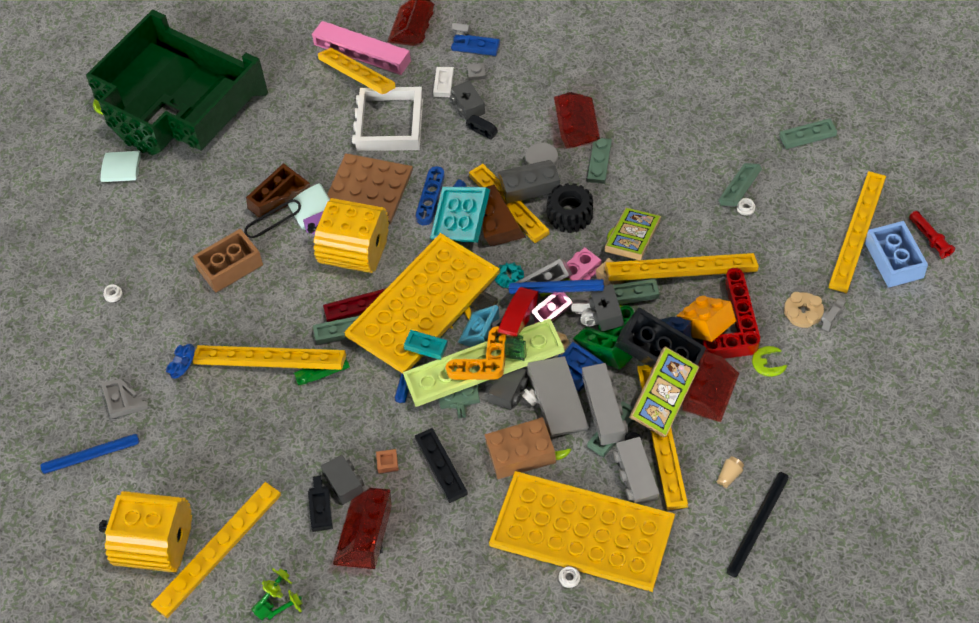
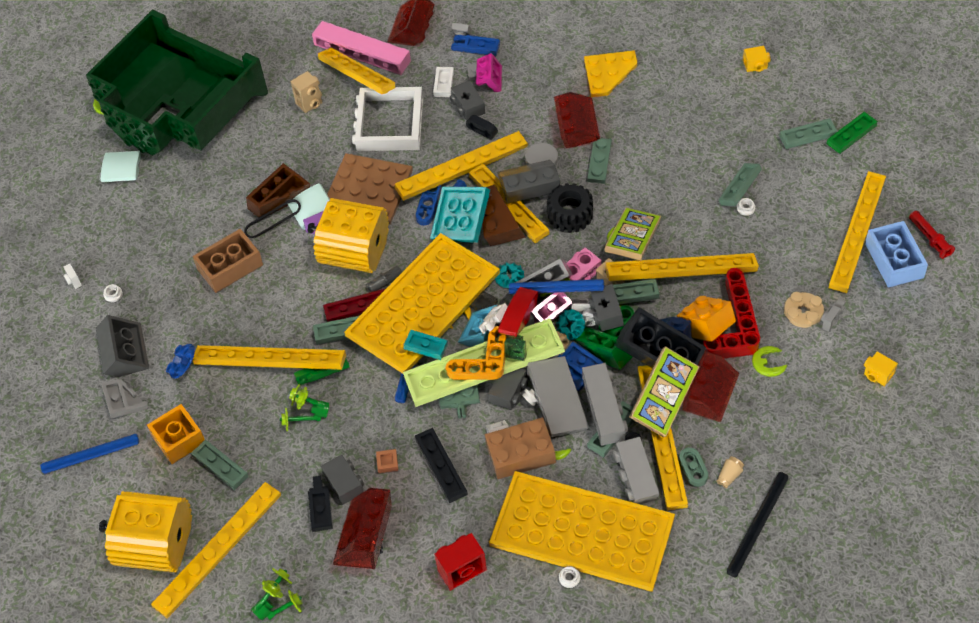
(71, 276): none -> white plate
(121, 346): none -> dark grey slope
(176, 433): none -> light orange brick
(219, 464): none -> sand green plate
(306, 91): none -> tan brick
(318, 407): none -> plant
(384, 279): none -> dark grey axle
(460, 165): none -> yellow plate
(460, 561): none -> red brick
(489, 72): none -> dark pink bracket
(493, 317): none -> white plate
(496, 426): none -> white plate
(576, 328): none -> teal gear
(608, 71): none -> yellow plate
(693, 468): none -> sand green plate
(756, 58): none -> yellow brick
(851, 132): none -> green plate
(880, 368): none -> yellow brick

